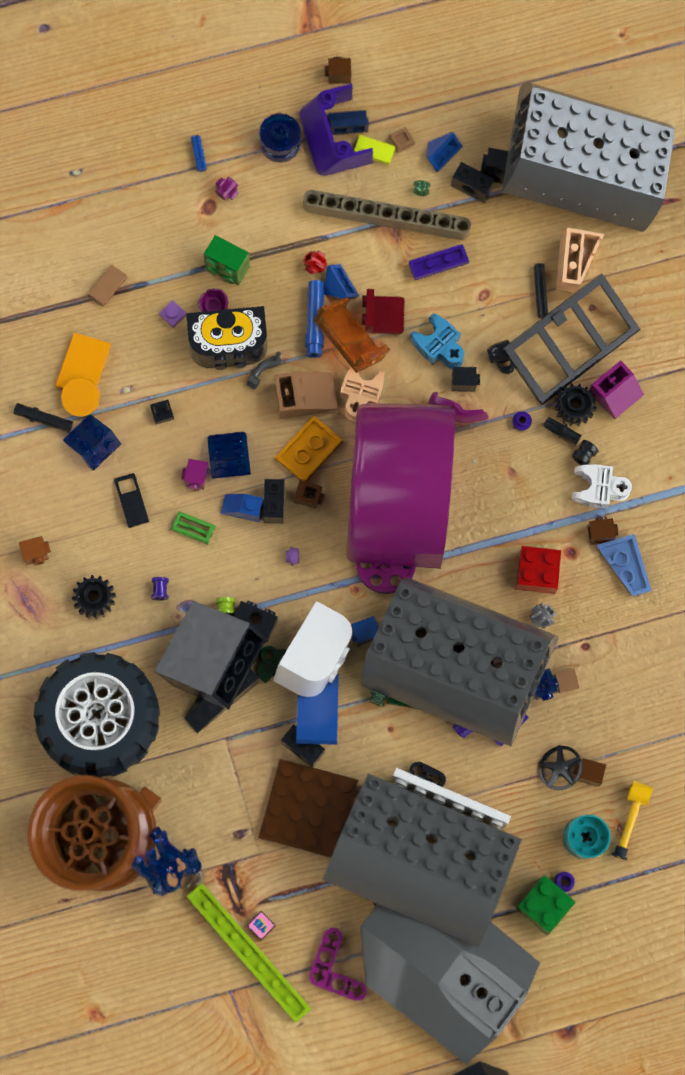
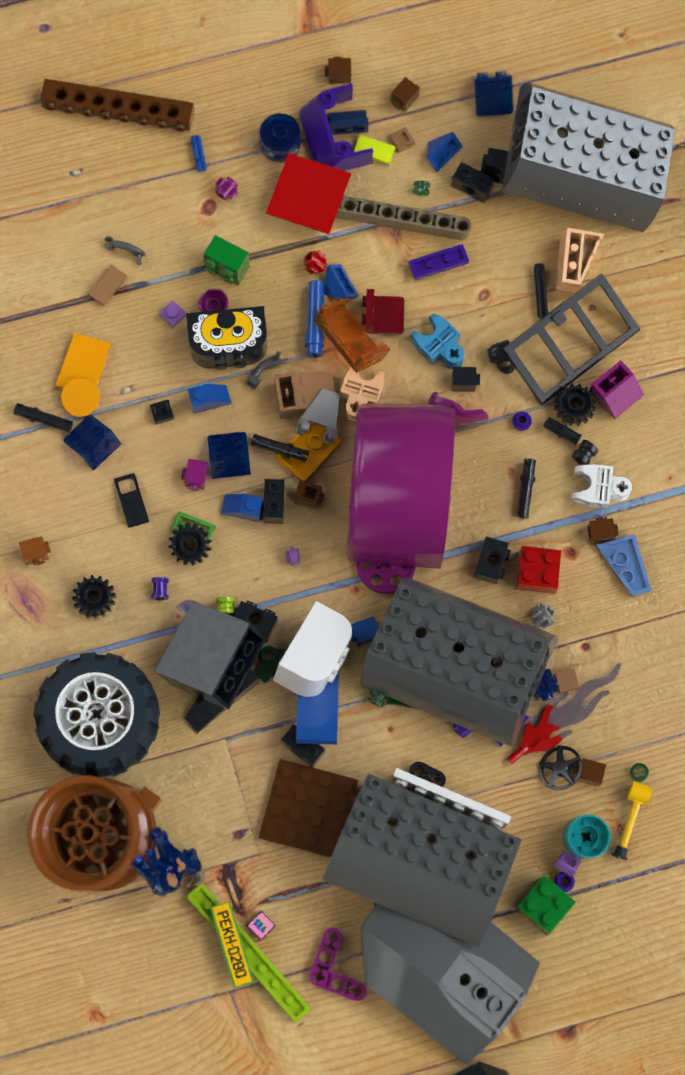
(53, 89): none -> reddish brown brick
(125, 246): none -> dark grey piece
(201, 543): none -> black gear
(208, 397): none -> blue slope
(232, 944): none -> tile
(287, 450): none -> black pin
(308, 193): none -> red piece
(322, 412): none -> light grey flag
(404, 94): none -> reddish brown brick
(487, 571): none -> black brick
(493, 93): none -> clear blue bracket
(527, 480): none -> black pin
(553, 718): none -> piece
(568, 863): none -> medium lavender tile
(641, 778): none -> clear green bush

